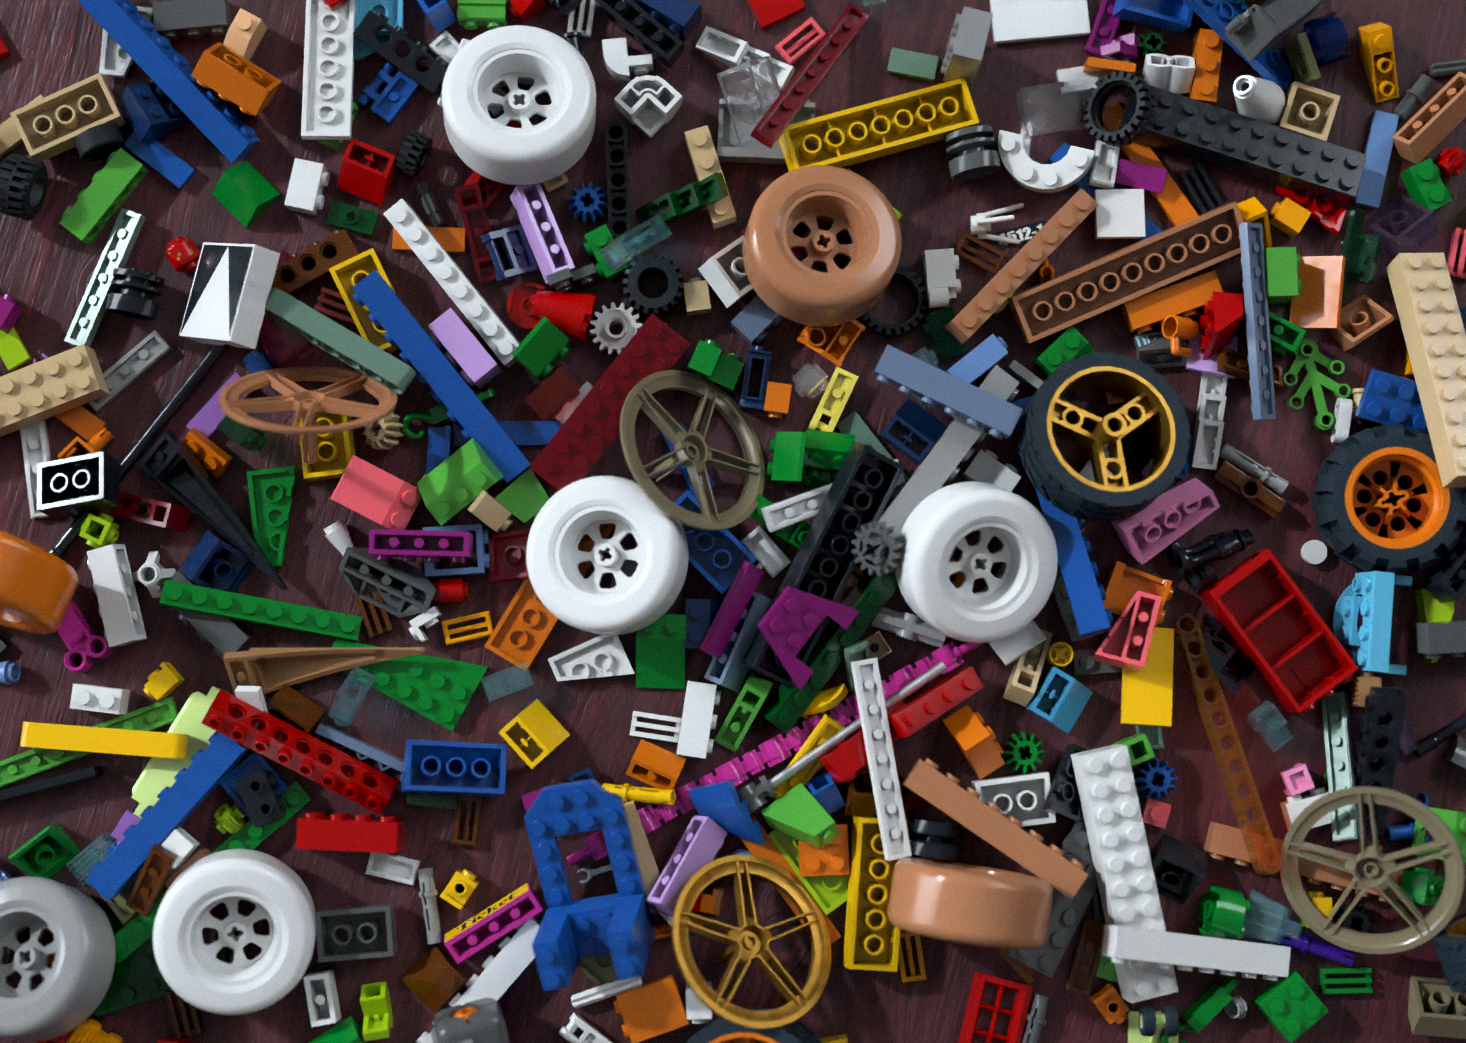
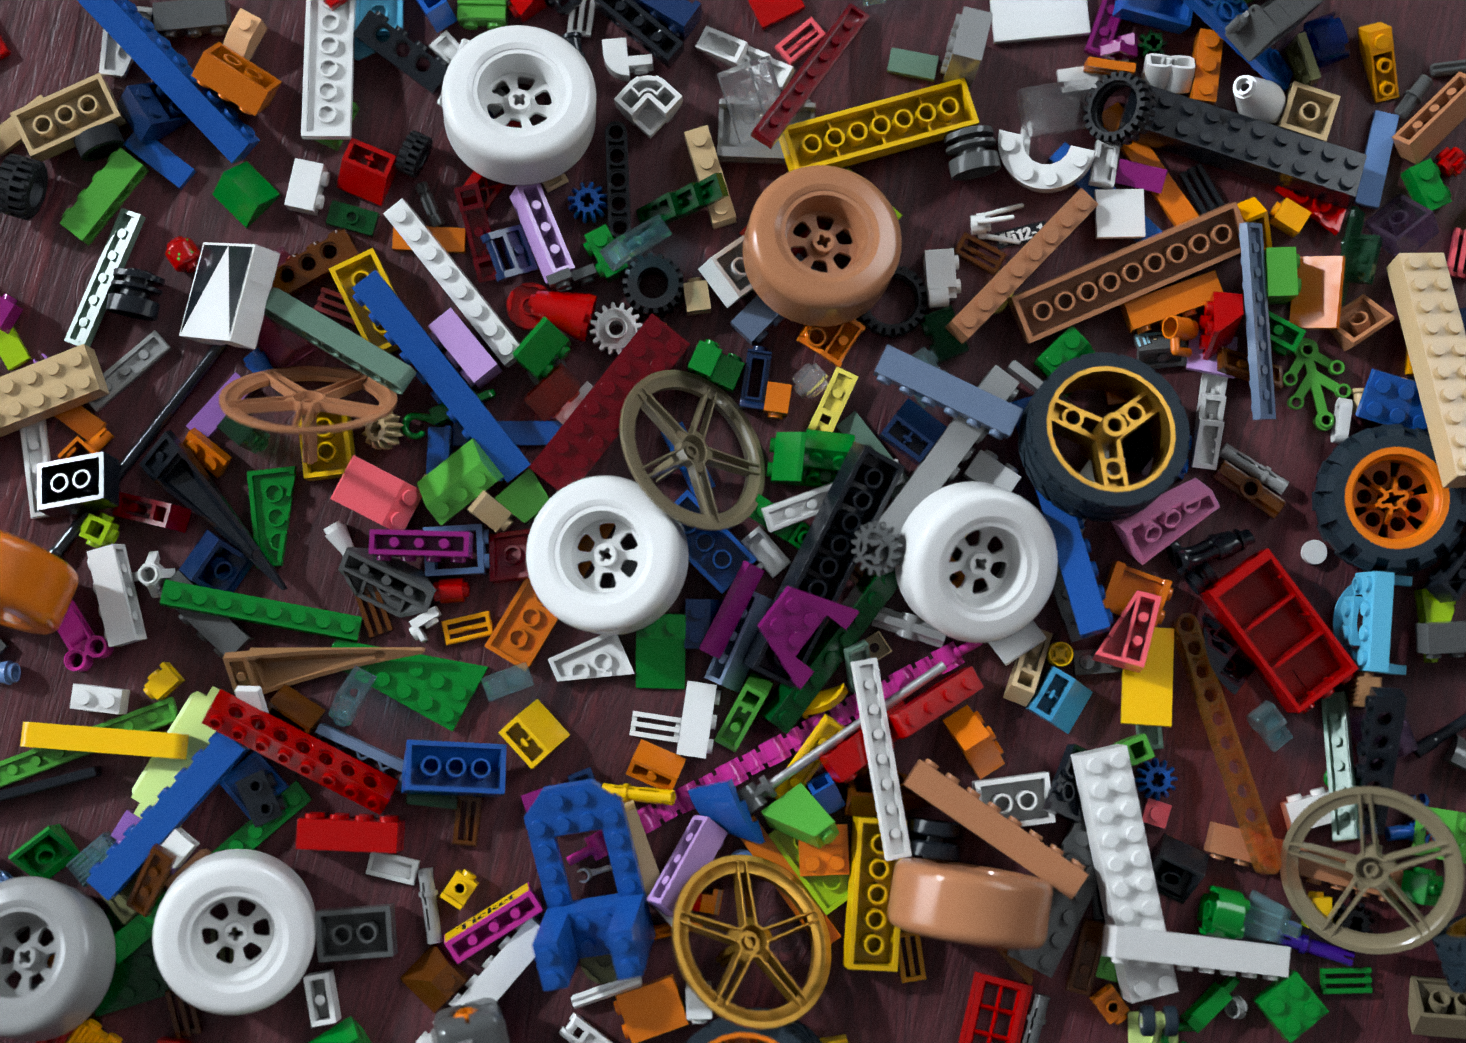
(229, 818): lime gear -> none
(376, 1010): lime brick -> none
(393, 98): blue plate -> none
(980, 360): medium blue brick -> none
(1031, 749): green gear -> none
(1046, 270): orange hand -> none
(1297, 780): bright pink panel -> none

